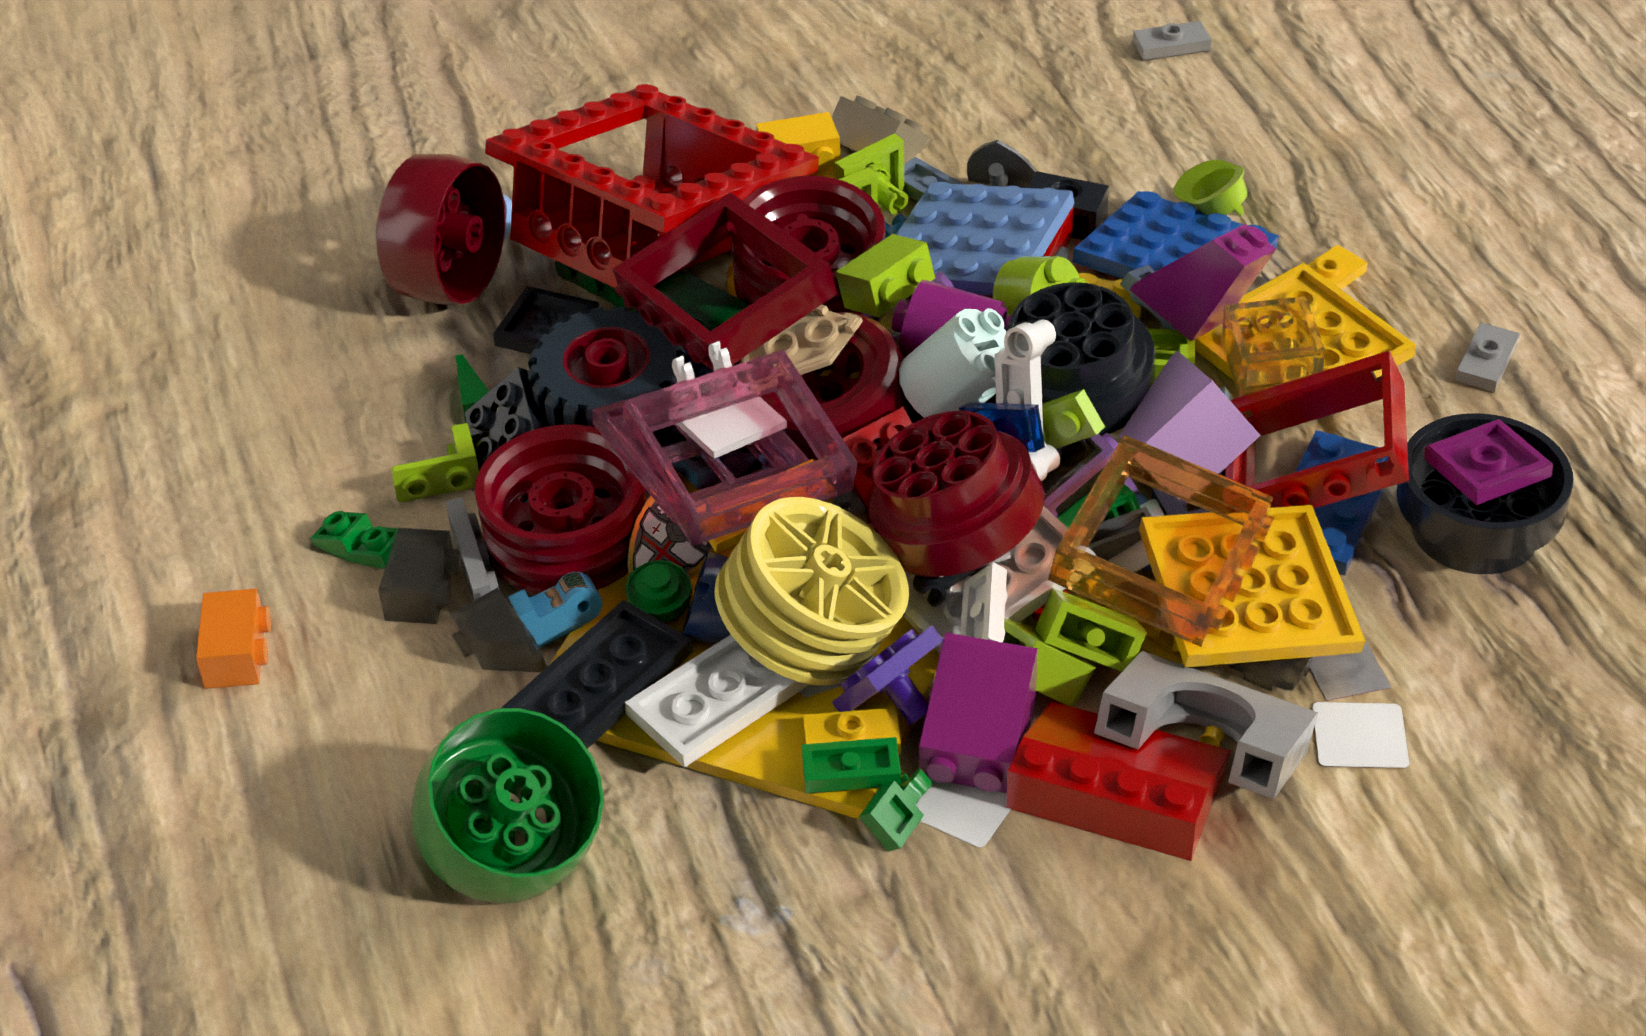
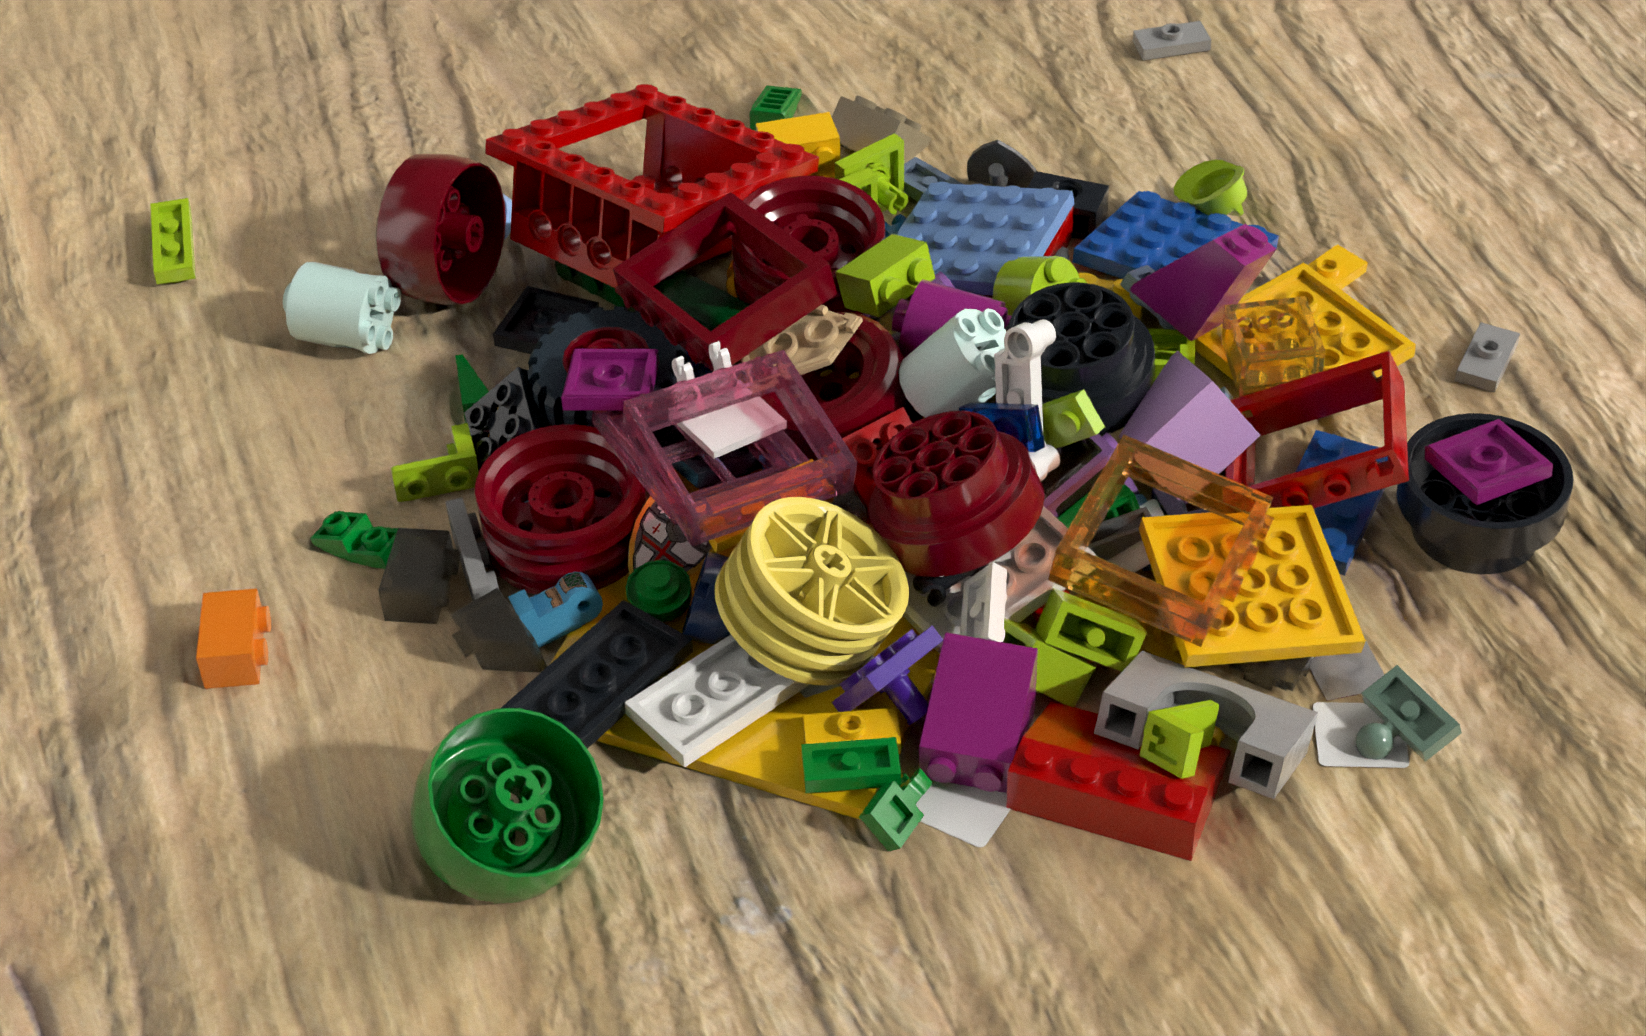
(172, 241): none -> lime plate
(341, 307): none -> light aqua cylinder
(608, 377): none -> magenta plate
(774, 104): none -> green slope
(1176, 735): none -> lime bracket
(1406, 714): none -> sand green plate

